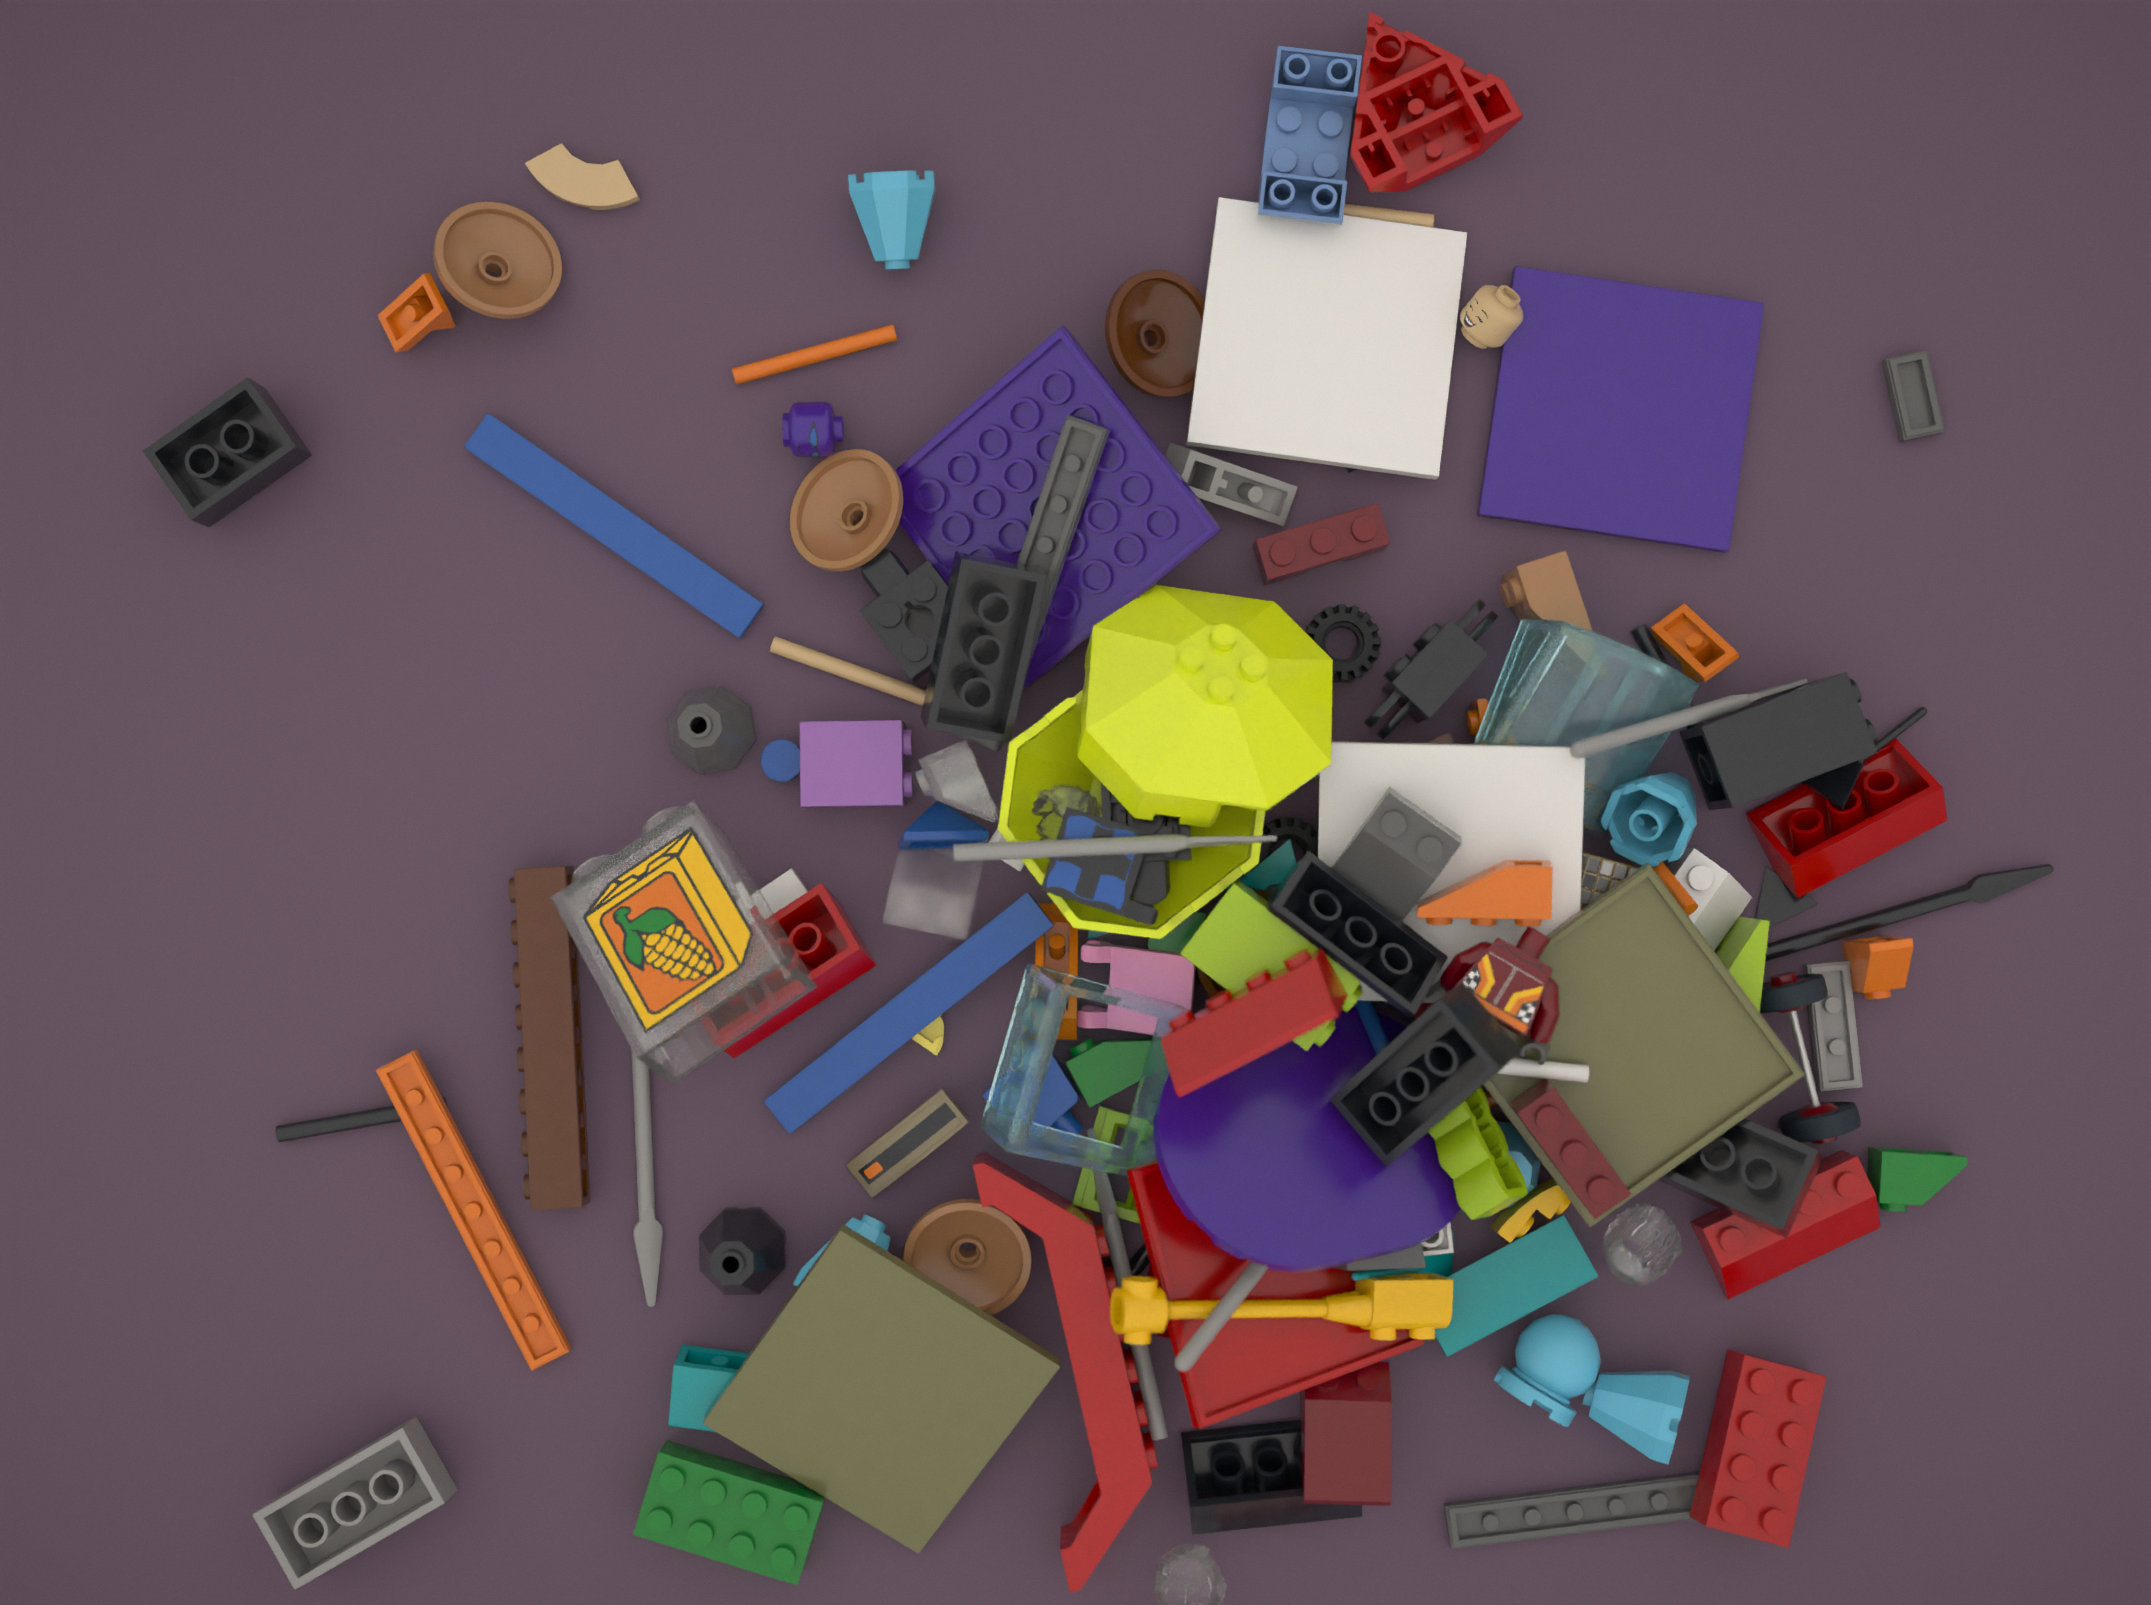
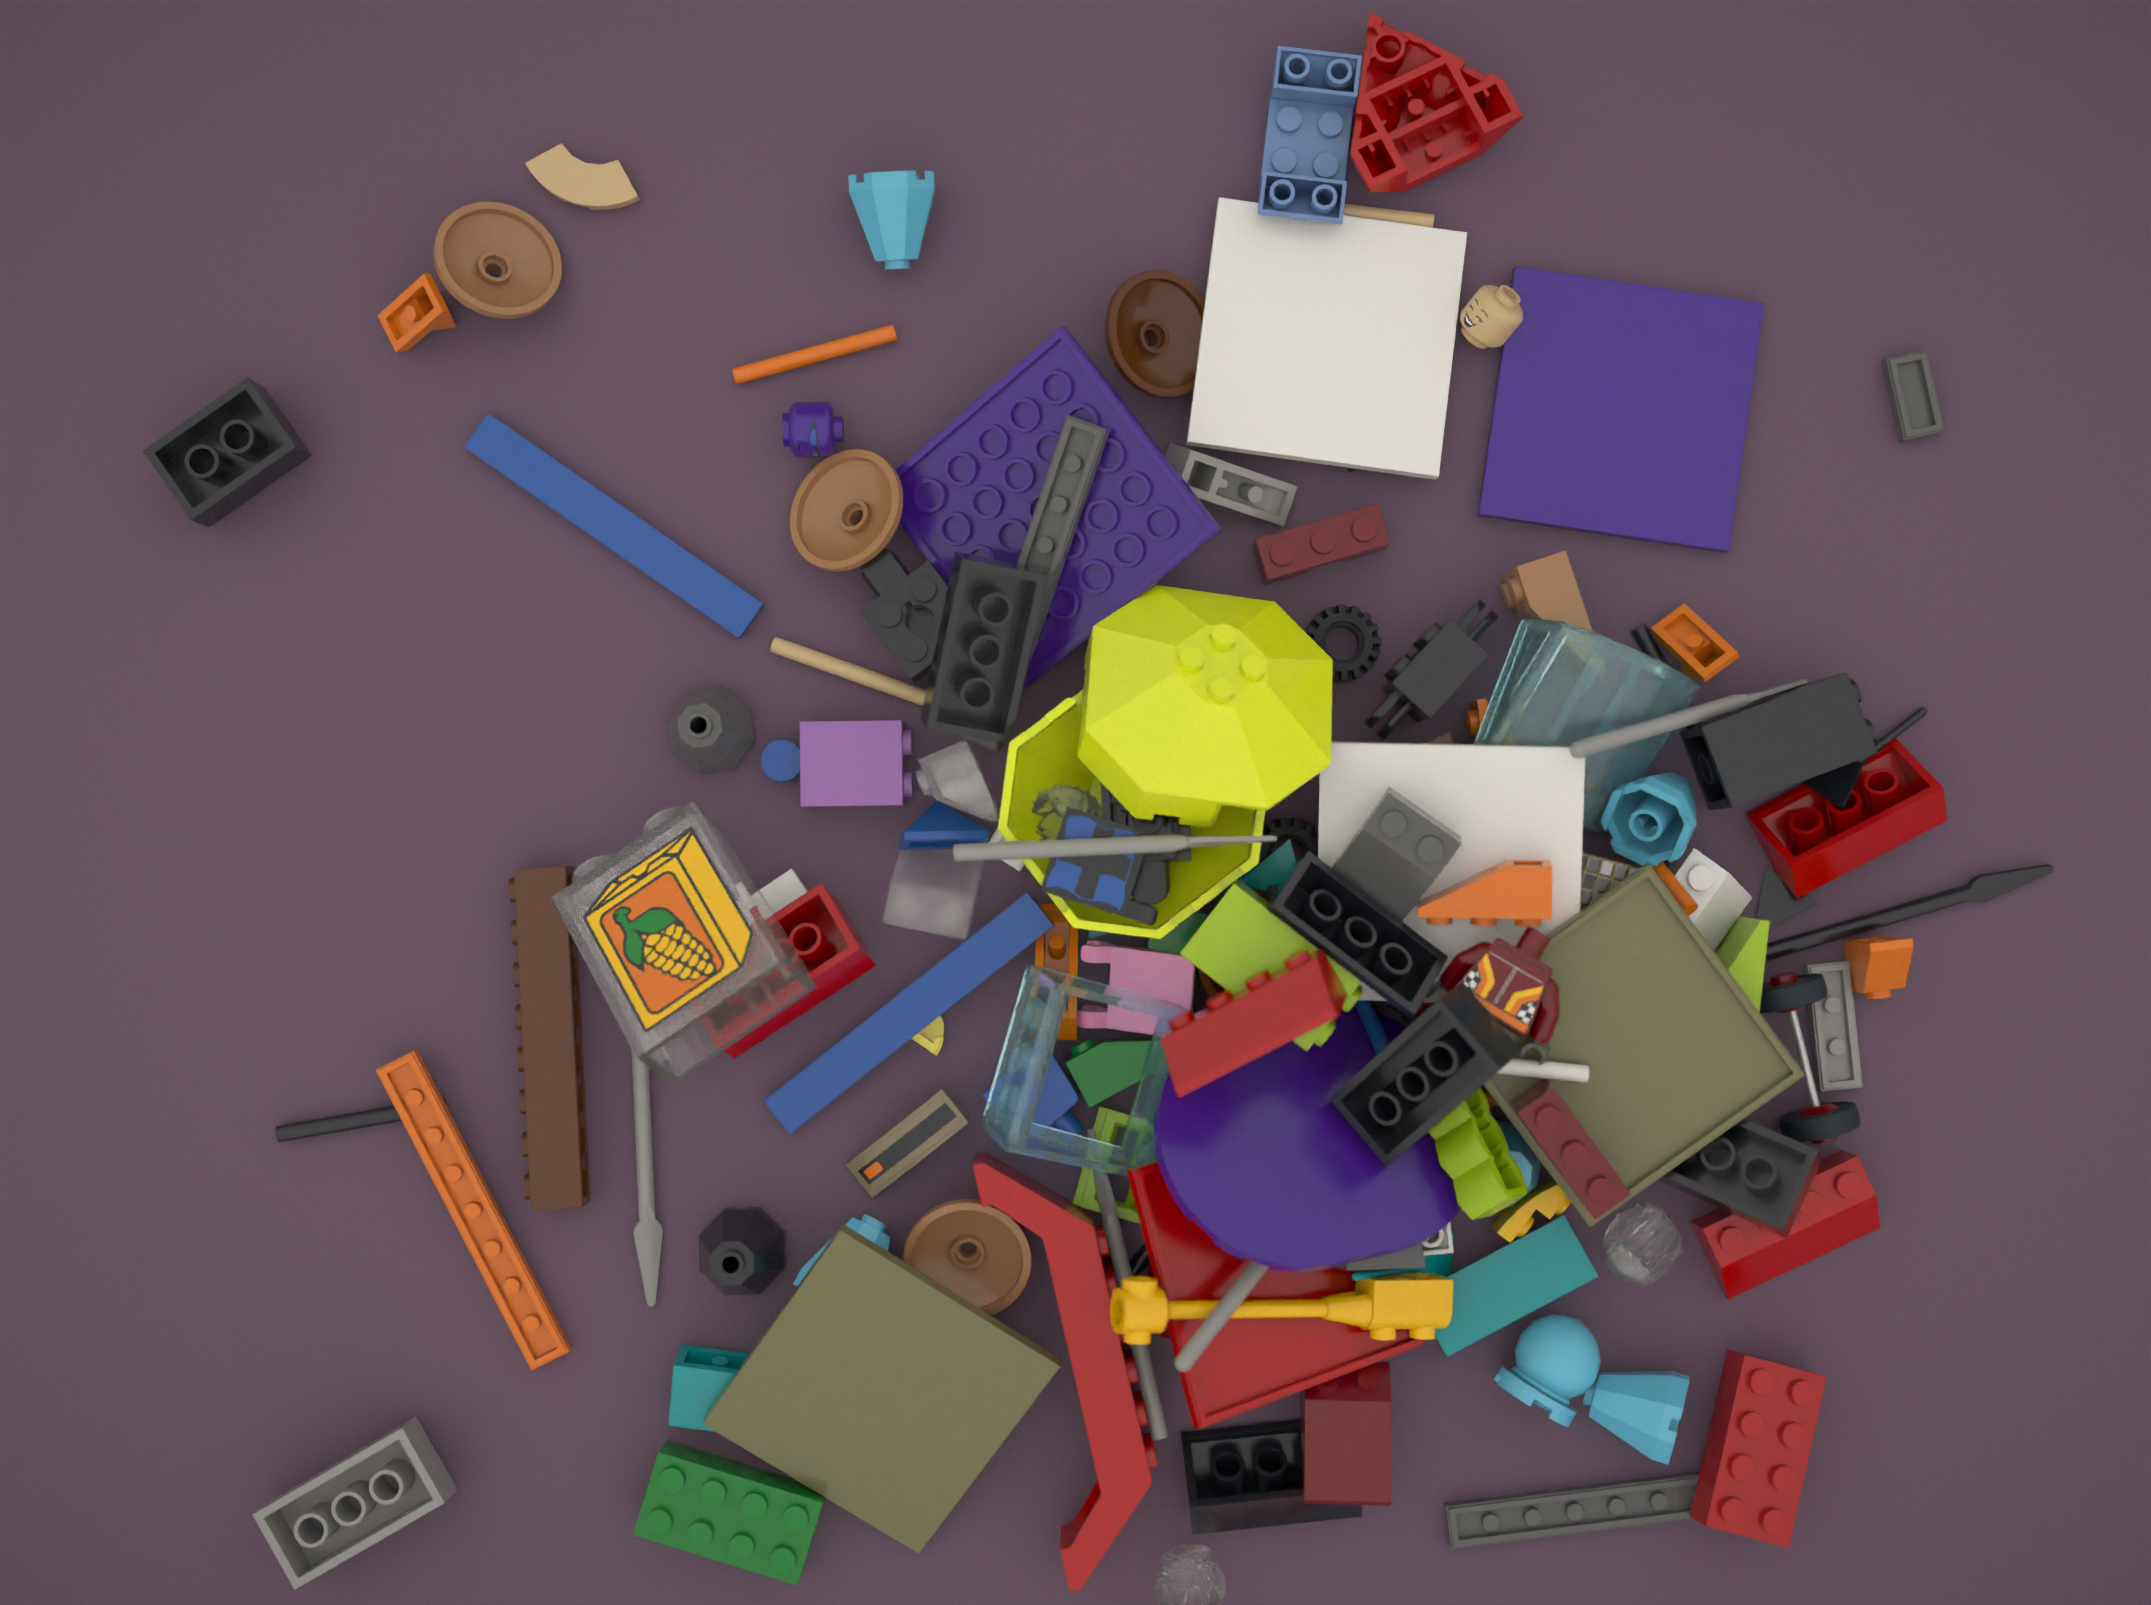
(1910, 1175): green slope -> none

